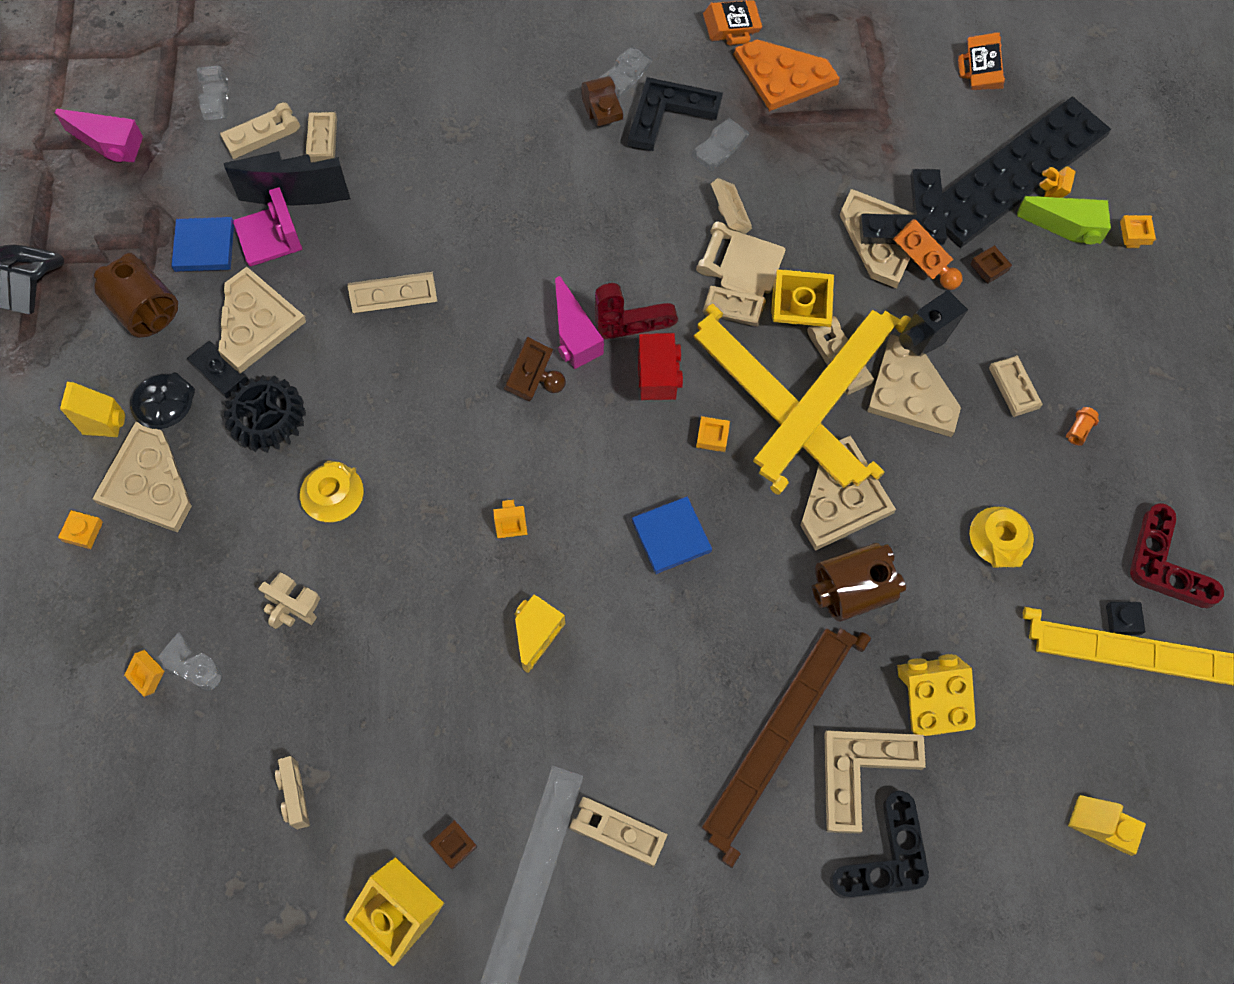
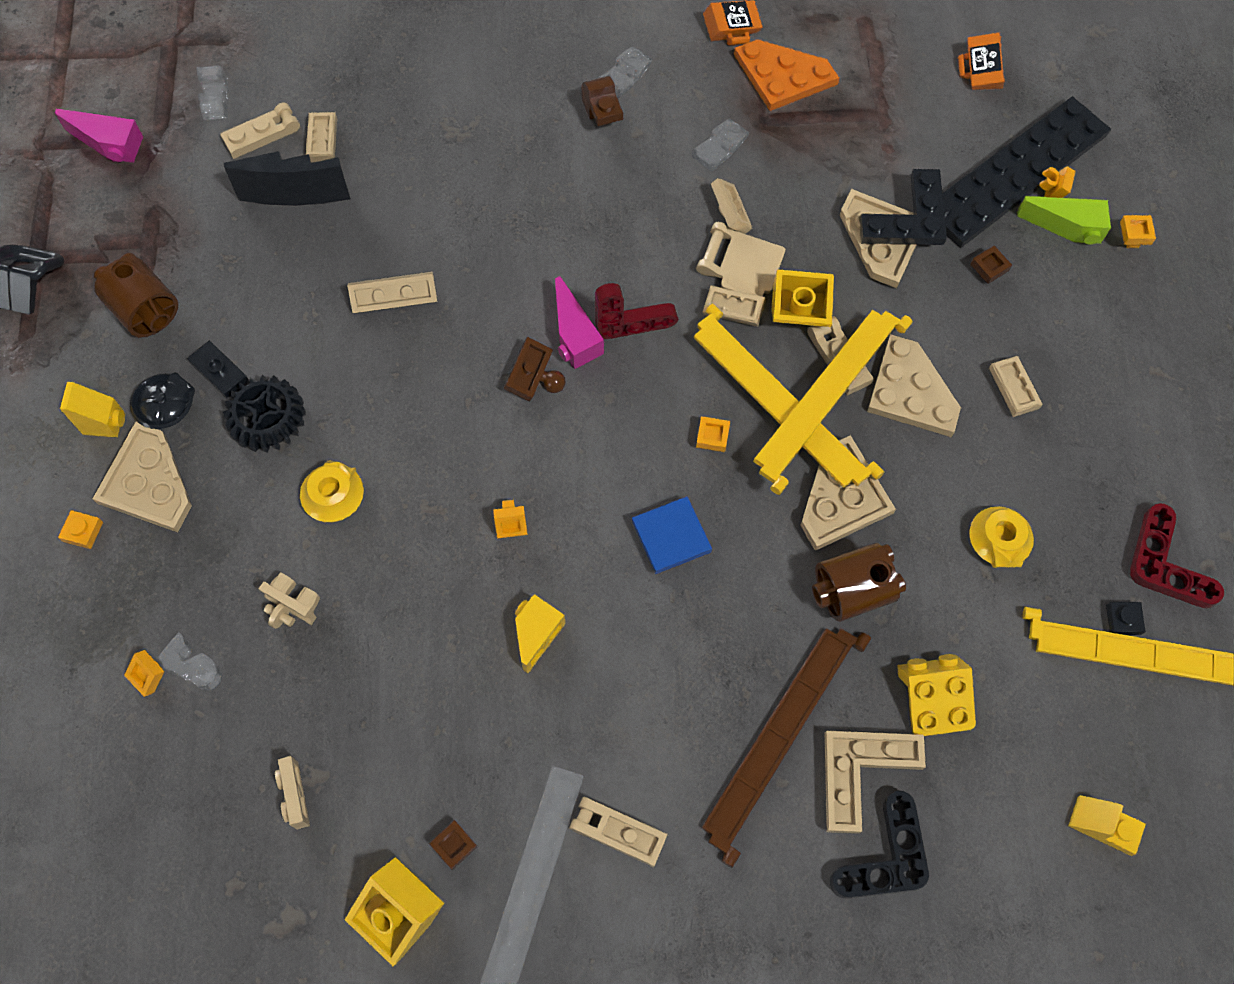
(203, 244): blue tile -> none
(253, 320): tan plate -> none
(268, 232): dark pink bracket -> none
(659, 366): red brick -> none
(666, 95): black plate -> none
(923, 333): black torso -> none
(928, 254): orange plate -> none
(1083, 424): orange pin -> none

